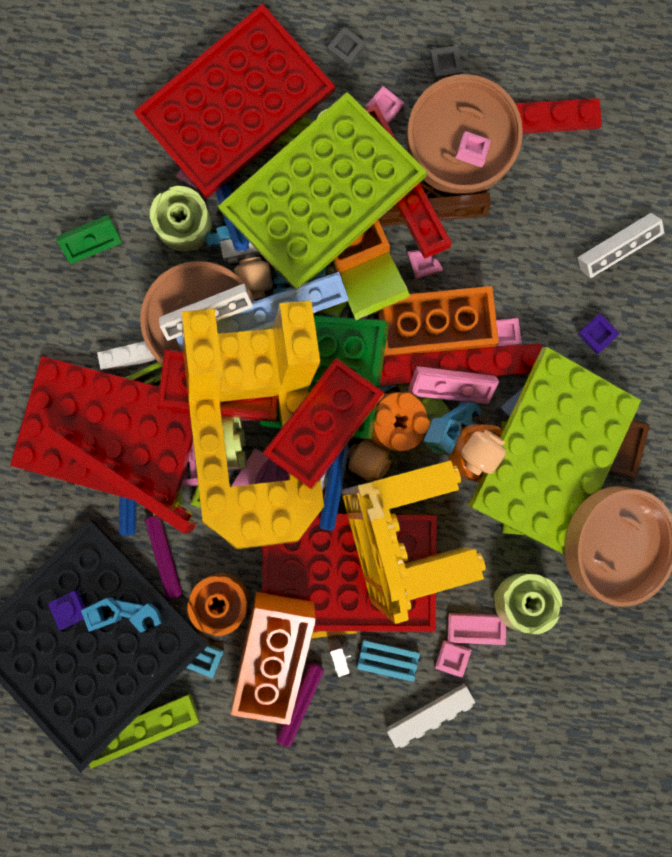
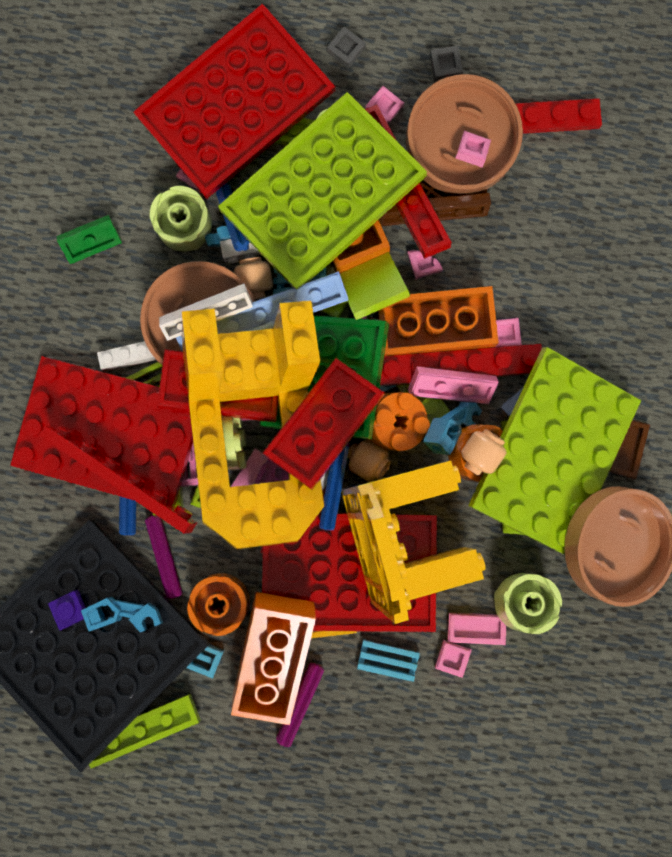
(340, 655): plate -> none
(430, 716): white piece -> none
(598, 334): dark purple plate -> none
(621, 245): white piece -> none

